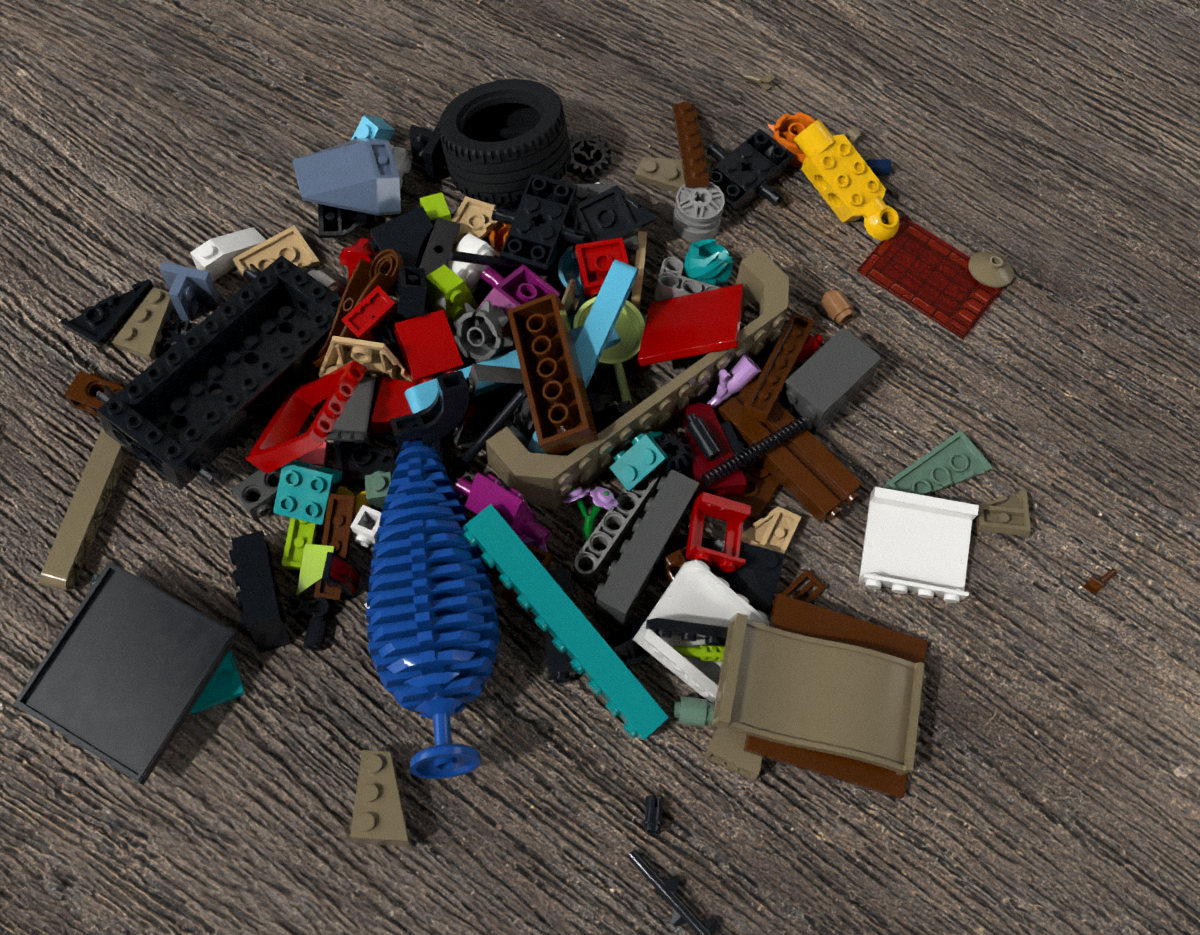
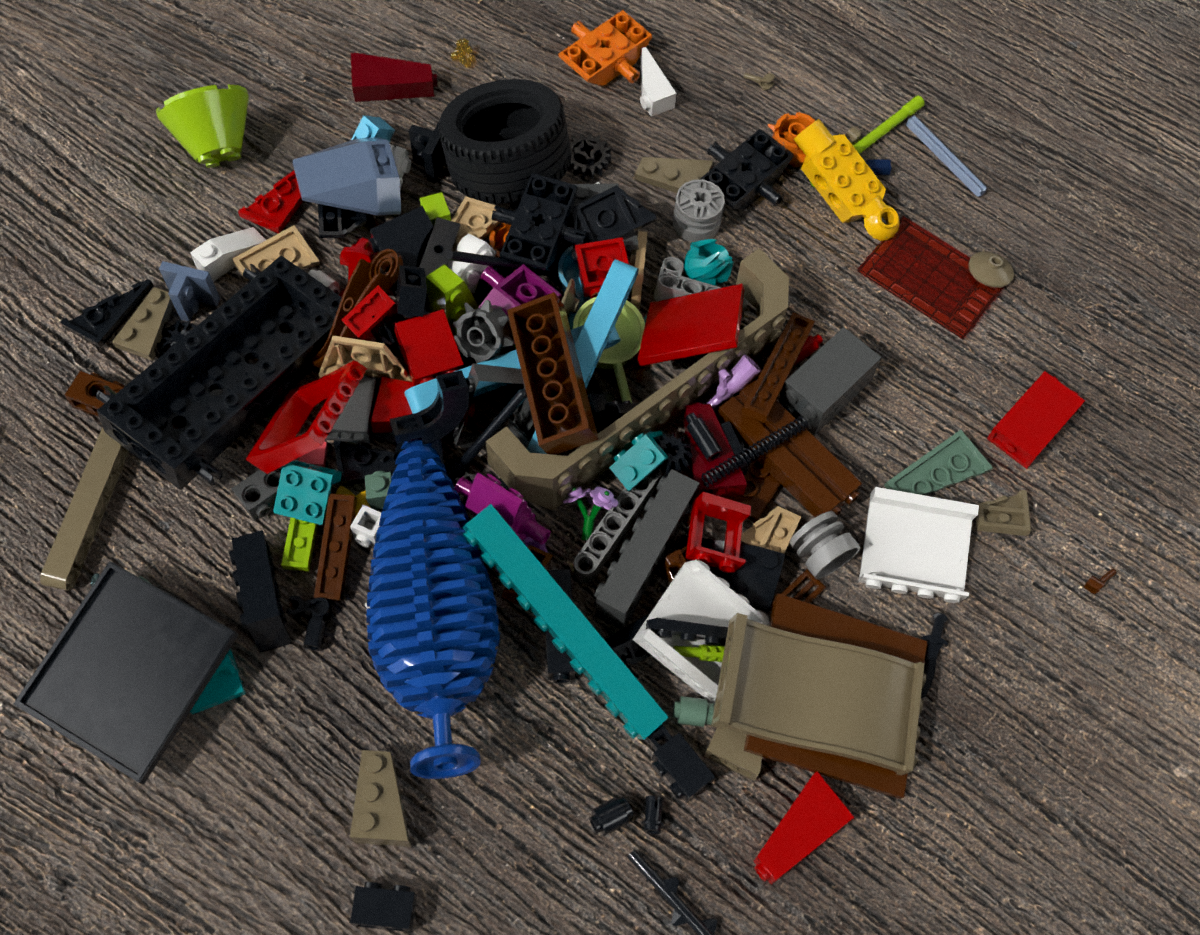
(208, 122): none -> lime cone
(276, 206): none -> red wing
(312, 565): lime sticker -> none
(341, 574): slope -> none
(384, 907): none -> black brick
(389, 78): none -> dark red slope
(463, 52): none -> clear yellow plant
(607, 49): none -> orange slope
(611, 815): none -> black brick
(656, 91): none -> white slope
(679, 764): none -> black brick
(690, 145): reddish brown plate -> none
(805, 826): none -> red slope
(822, 541): none -> light grey wheel
(837, 306): medium nougat brick -> none
(906, 111): none -> lime piece
(934, 644): none -> black sword
(946, 156): none -> sand blue axle
(1035, 419): none -> red panel

